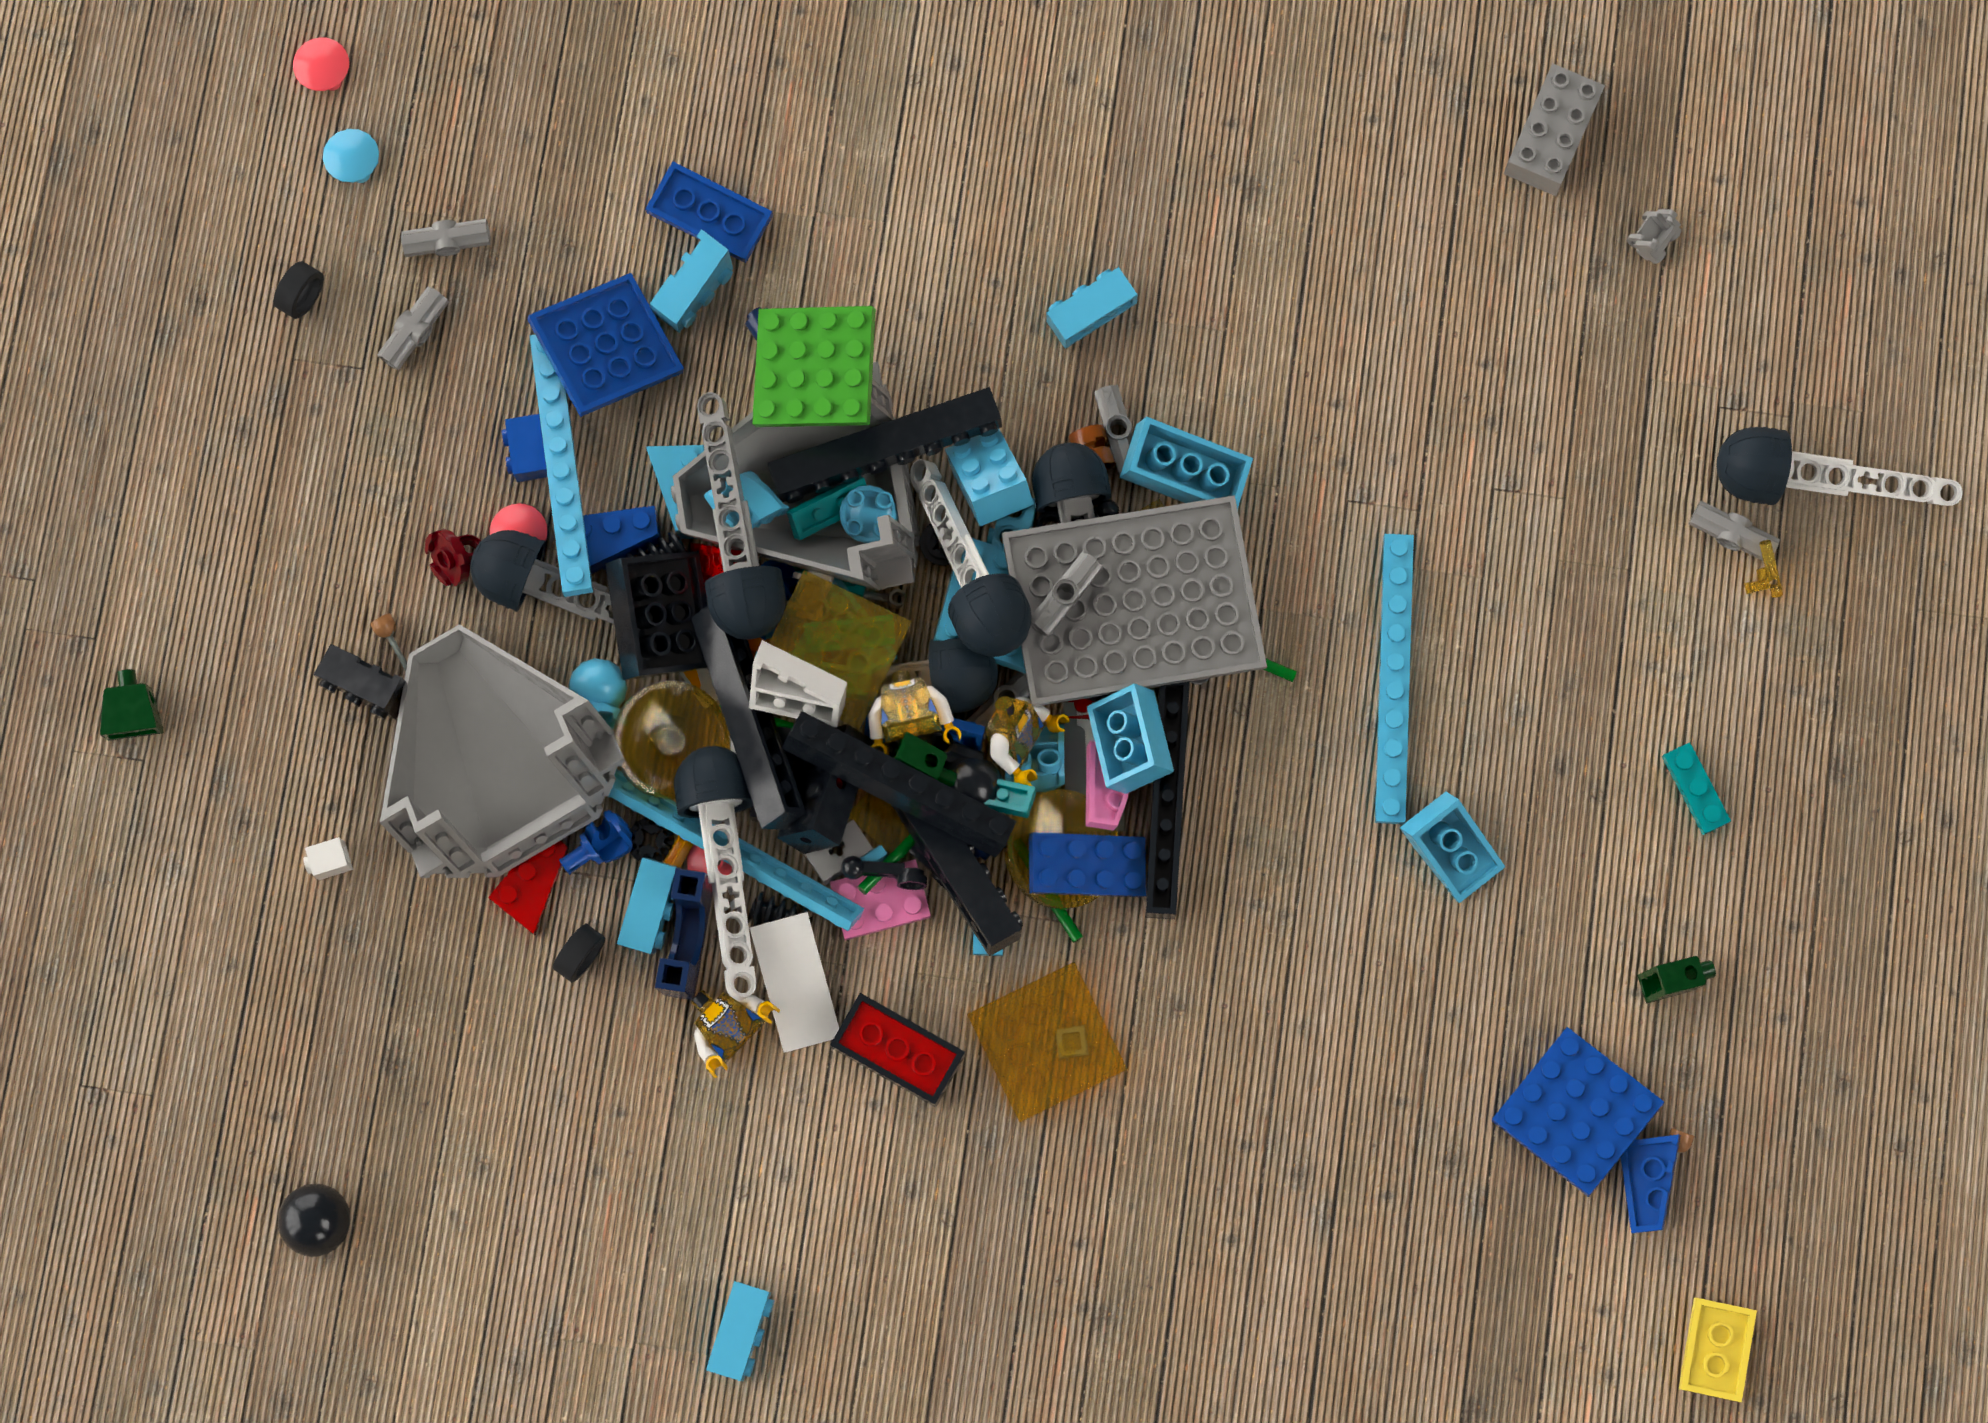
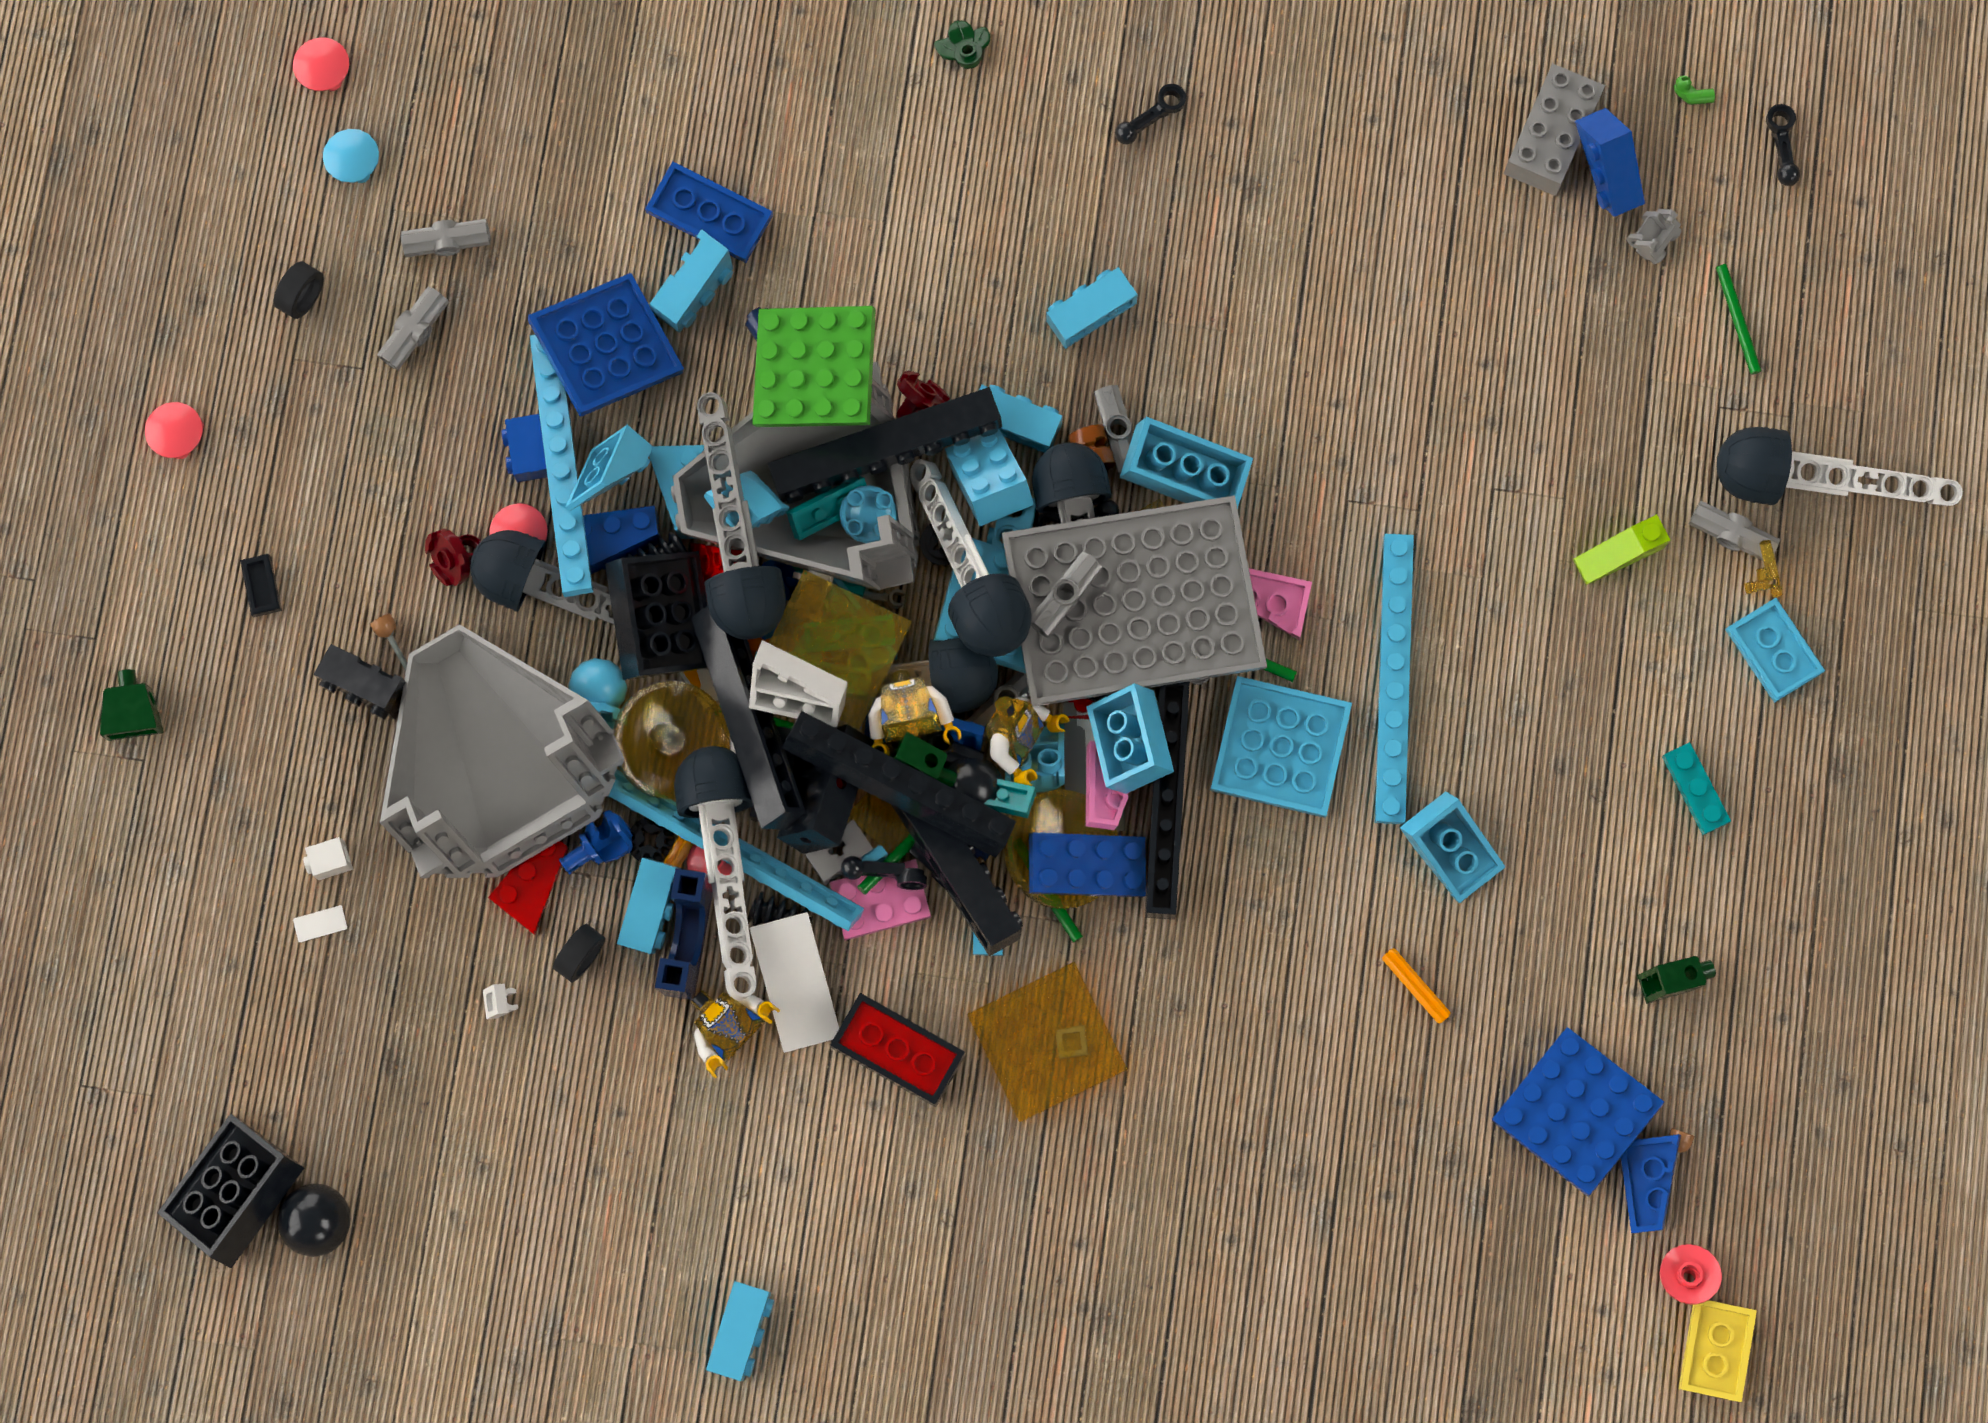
(173, 430): none -> coral dish
(230, 1191): none -> black slope
(260, 585): none -> black tile
(320, 923): none -> white sticker
(496, 1001): none -> white tile
(610, 464): none -> medium azure slope
(918, 393): none -> dark red tile
(961, 41): none -> dark green plate
(1026, 422): none -> medium azure brick
(1127, 131): none -> black piece
(1281, 600): none -> bright pink wing
(1281, 746): none -> medium azure plate
(1416, 985): none -> light orange axle
(1611, 161): none -> blue wedge
(1622, 550): none -> lime slope
(1690, 95): none -> bright green arm
(1698, 1263): none -> coral dish
(1738, 319): none -> green bar
(1775, 650): none -> medium azure tile
(1788, 173): none -> black piece

